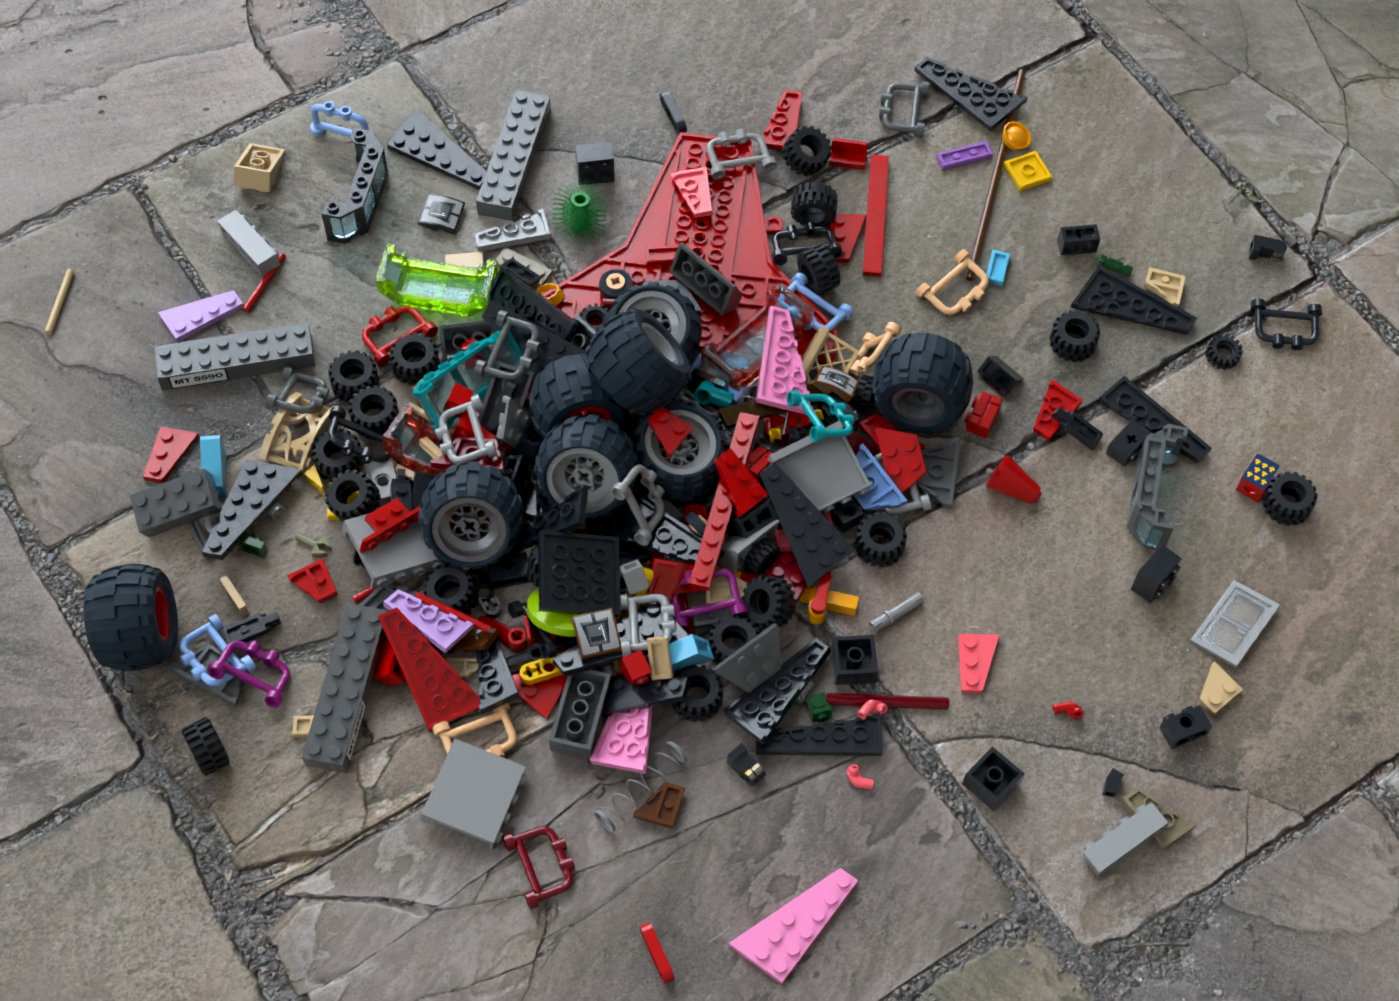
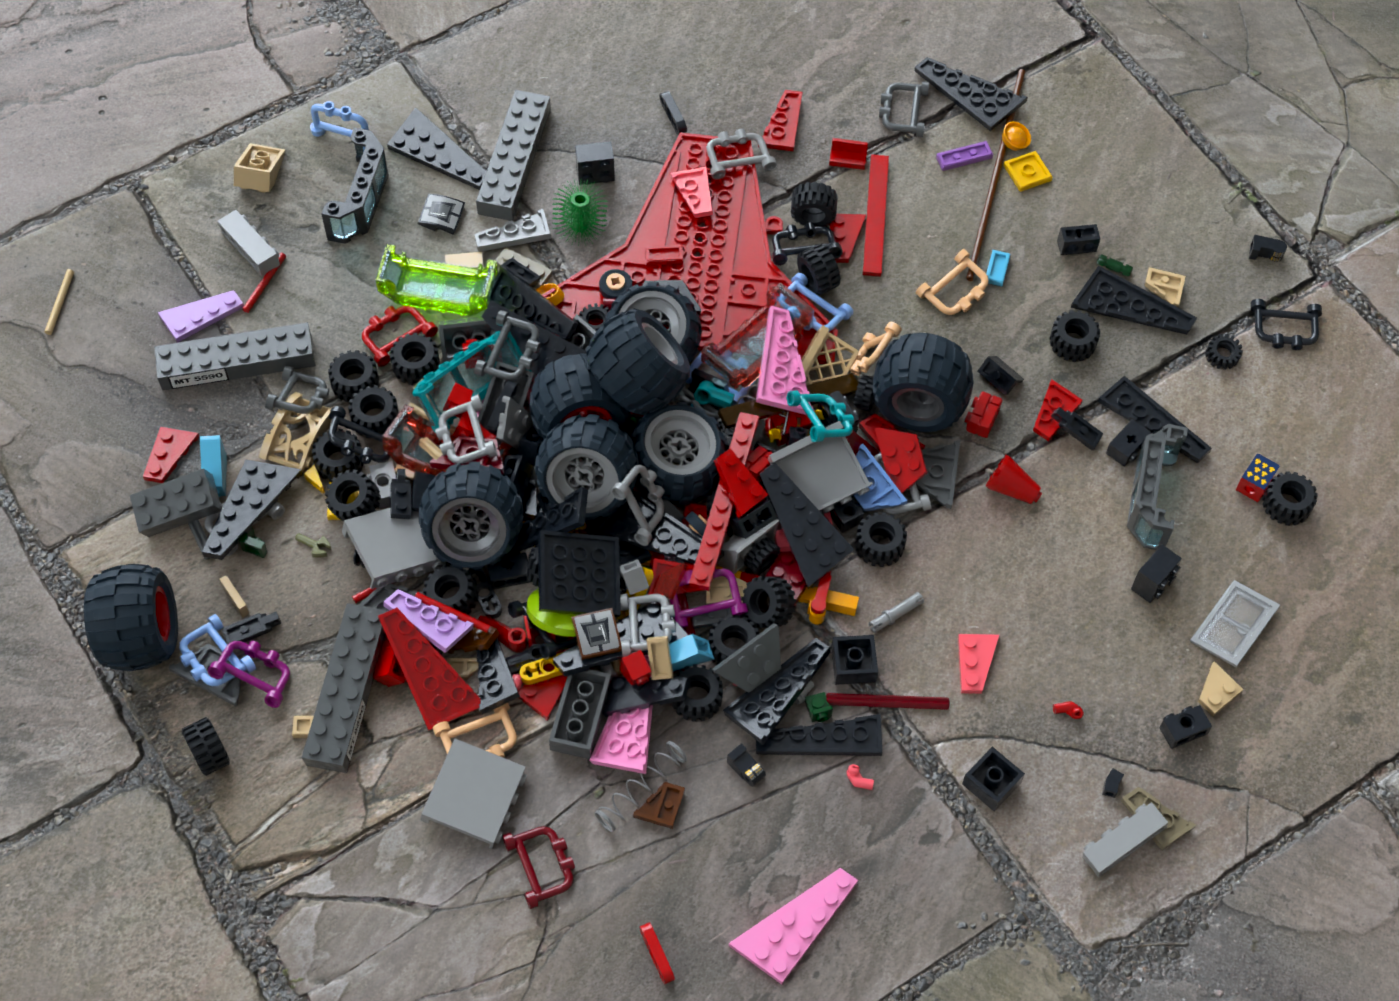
(315, 581): red wing -> none
(387, 522): red bracket -> none
(669, 429): red wing -> none
(705, 280): dark grey slope -> none
(798, 159): black tyre -> none
(834, 380): slope -> none
(872, 706): coral arm -> none

